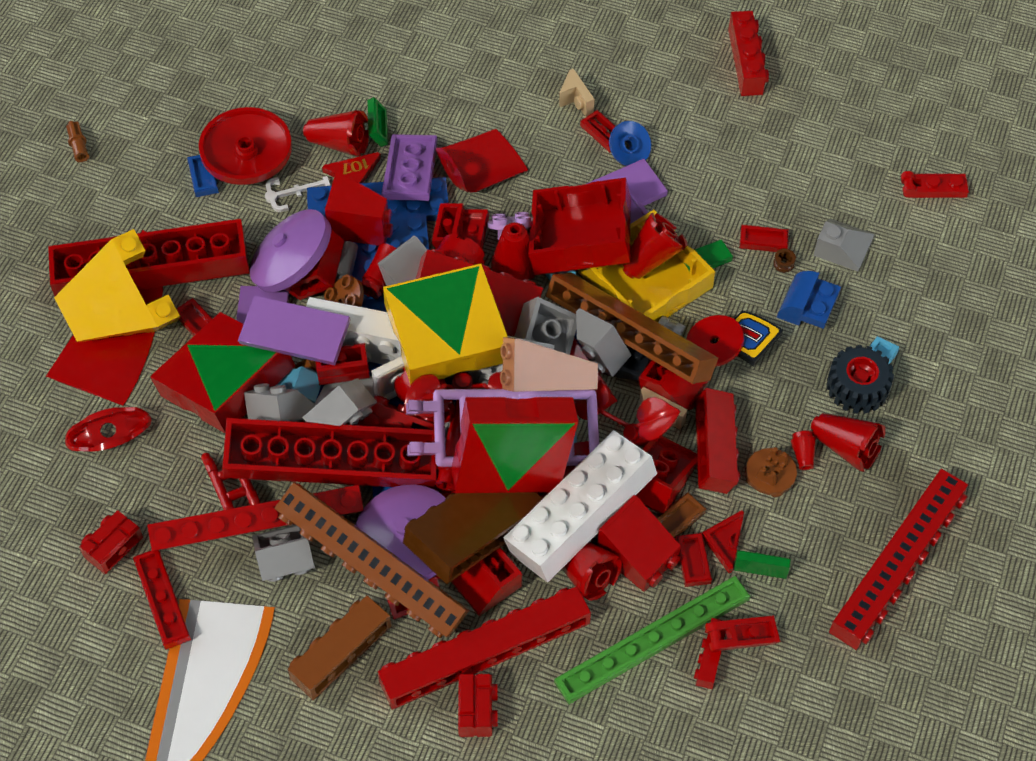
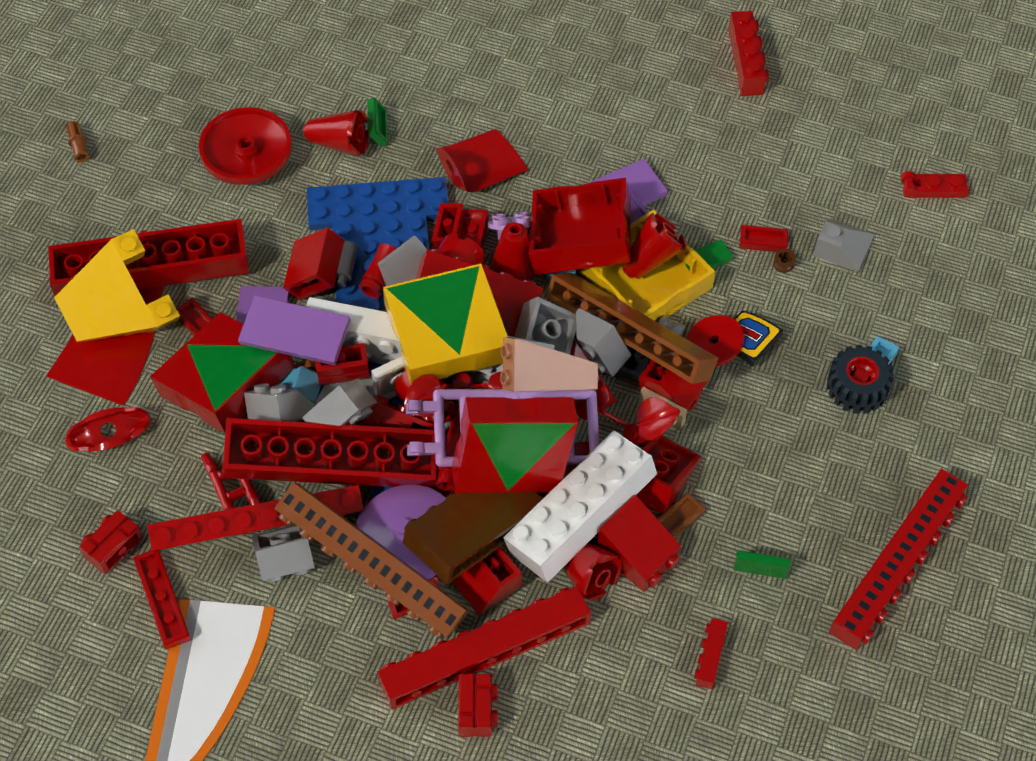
(202, 180): blue tile -> none
(271, 196): white piece -> none
(290, 250): medium lavender dish -> none
(339, 647): dark orange brick -> none
(346, 291): dark orange plate -> none
(355, 168): red tile -> none
(358, 212): red slope -> none
(410, 167): medium lavender tile -> none
(575, 91): tan slope -> none
(597, 131): red tile -> none
(637, 139): blue dish -> none
(651, 640): bright green tile -> none
(694, 560): red tile -> none
(716, 441): red brick -> none
(724, 539): red tile -> none
(743, 633): red plate -> none
(766, 480): dark orange plate -> none
(804, 449): red cone -> none
(809, 300): blue brick -> none
(850, 438): red cone -> none

